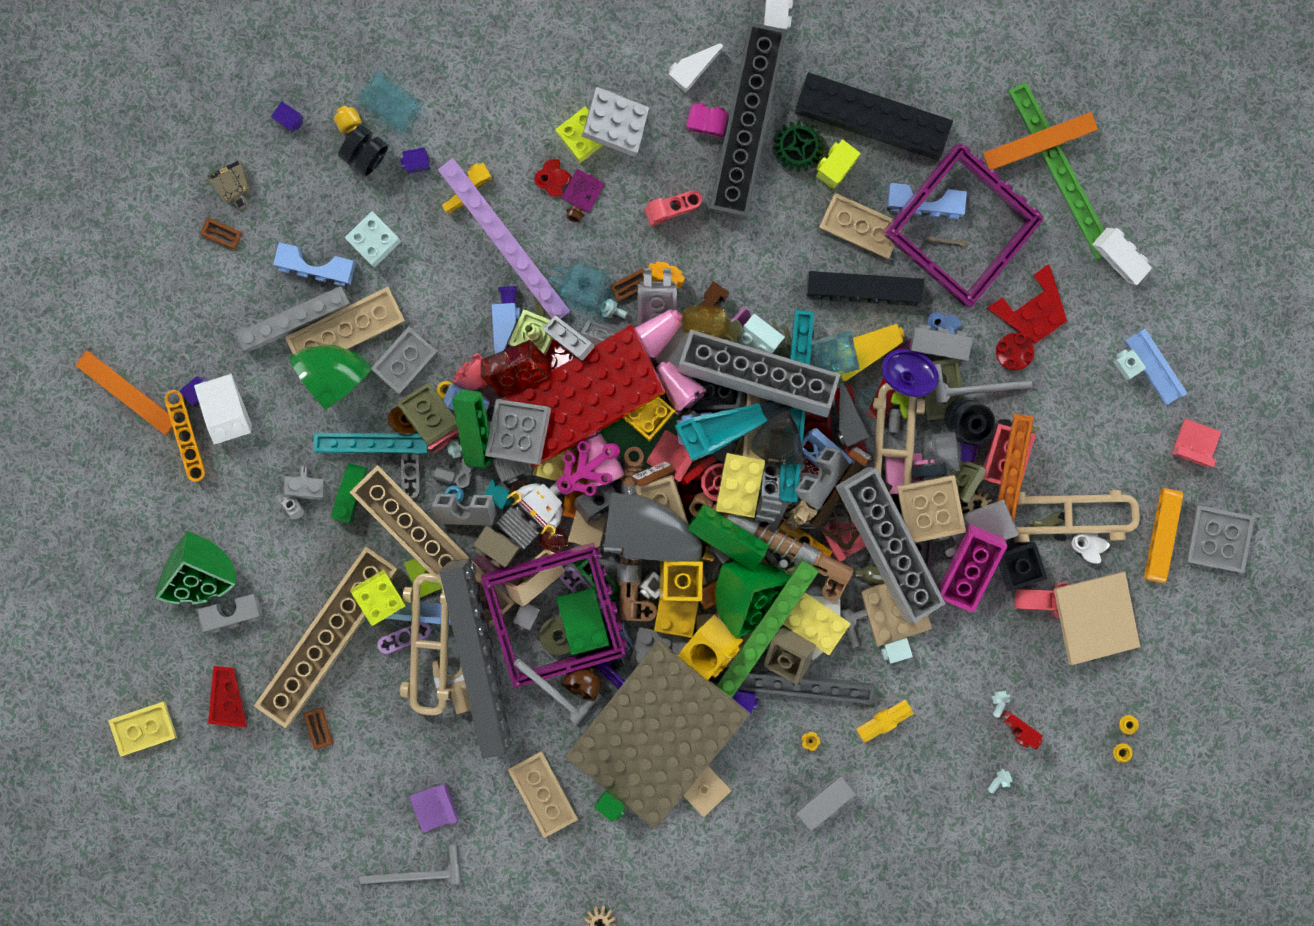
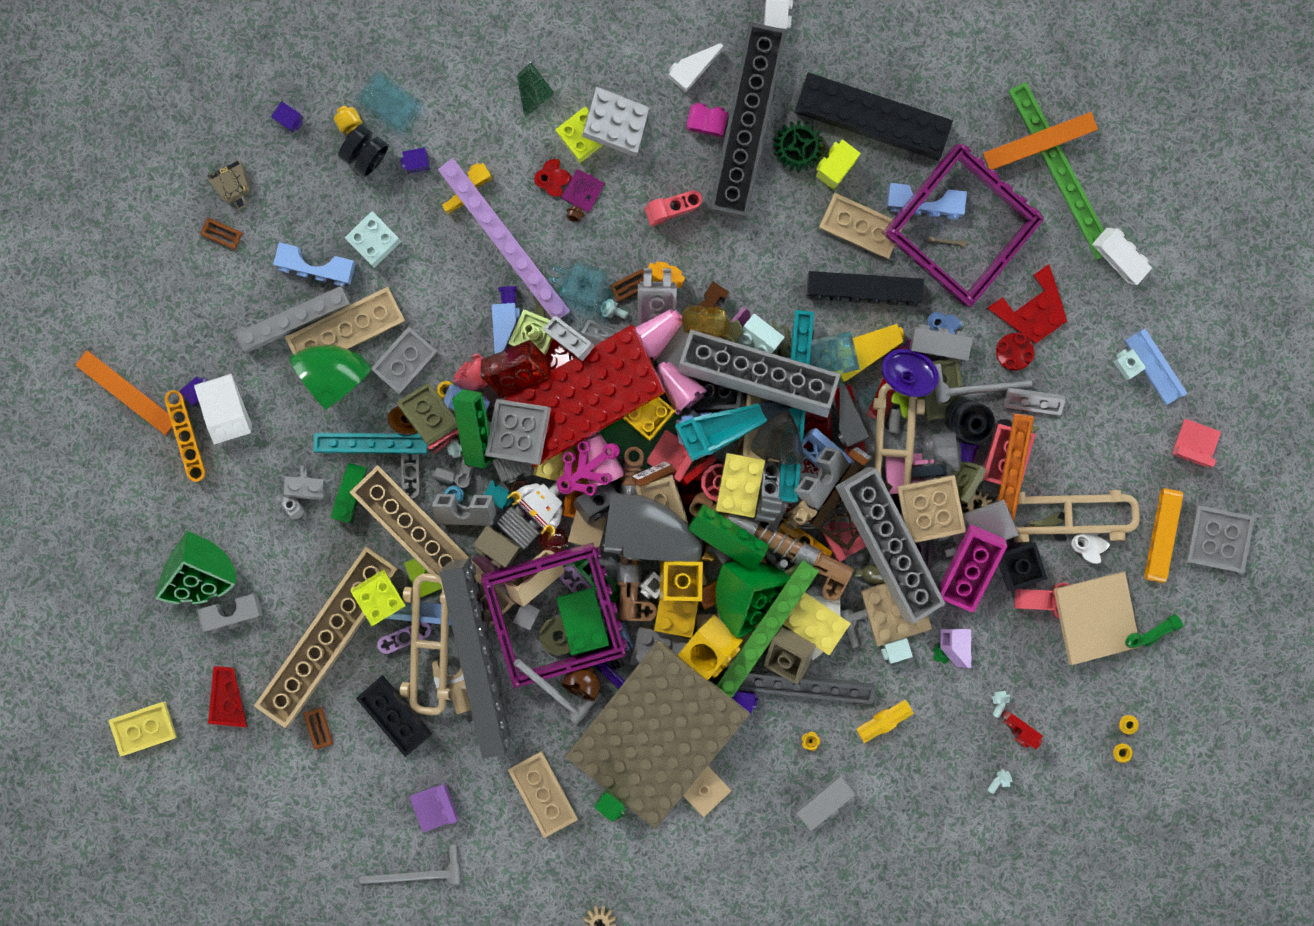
(394, 716): none -> black plate
(532, 89): none -> clear green slope
(938, 656): none -> green plant
(957, 646): none -> lavender slope
(1034, 401): none -> light grey plate
(1172, 623): none -> green plant

